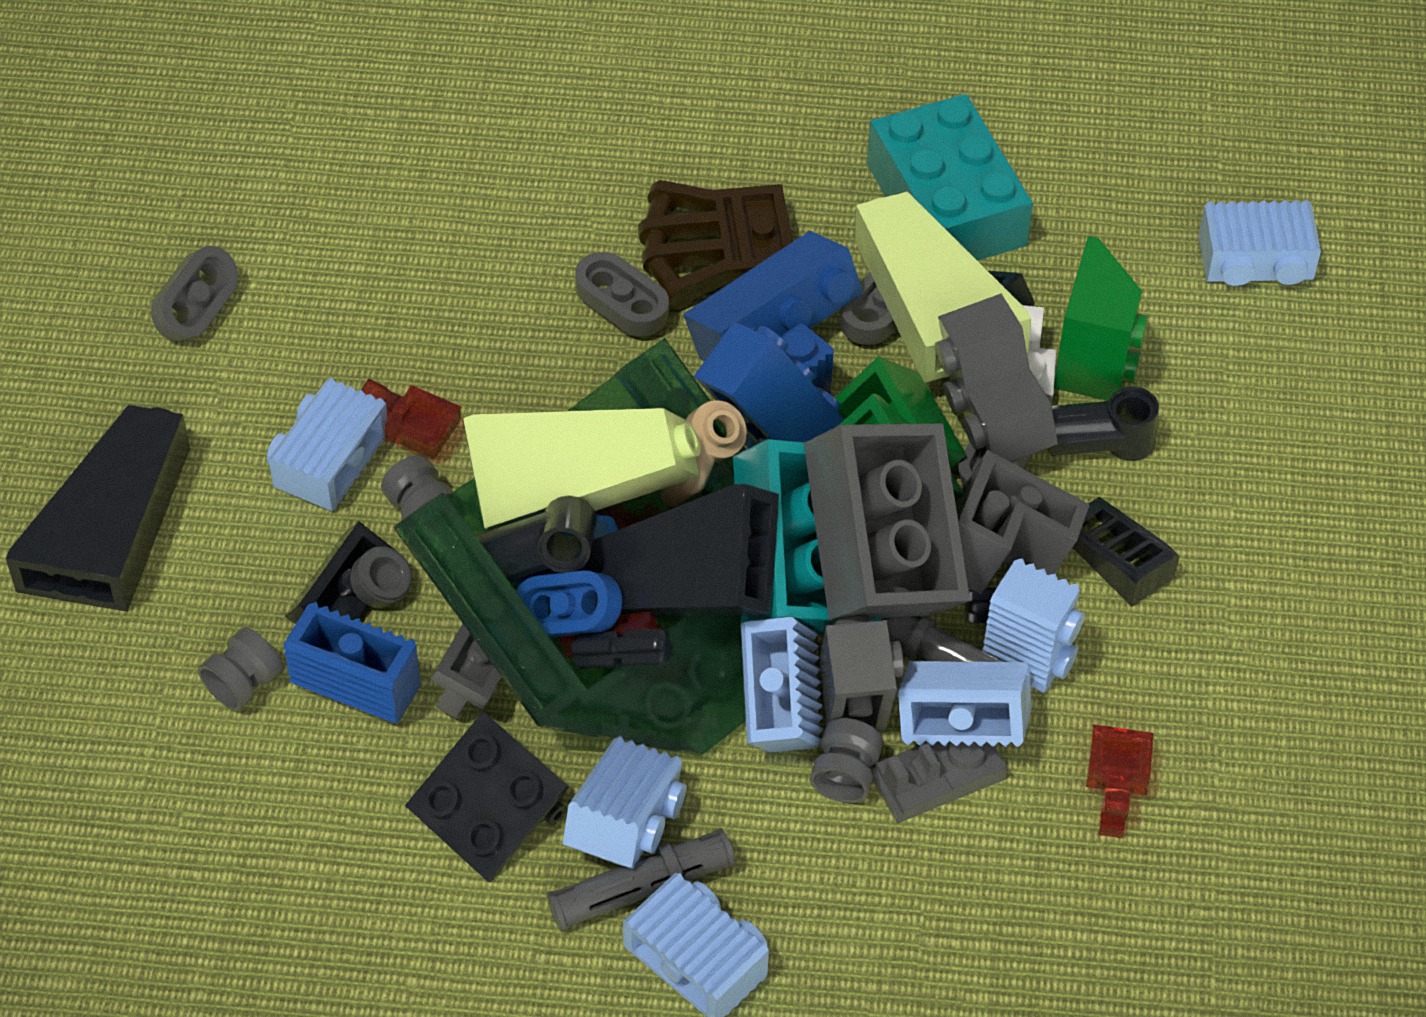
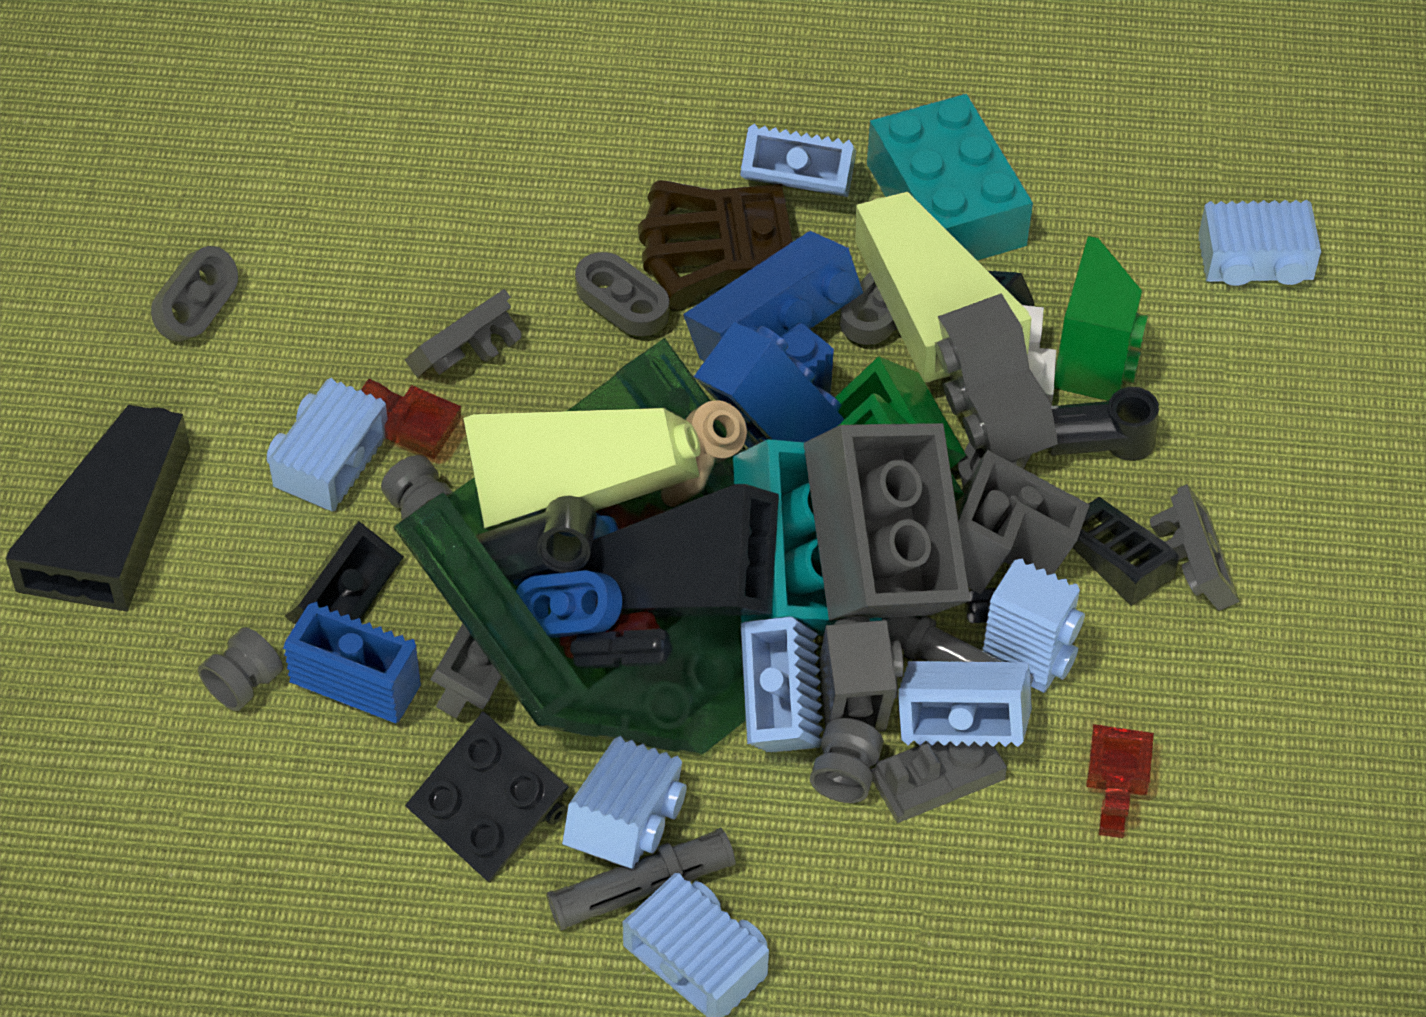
(381, 577): dark grey tile -> none
(473, 328): none -> dark grey plate
(798, 160): none -> light blue brick
(1197, 539): none -> dark grey plate

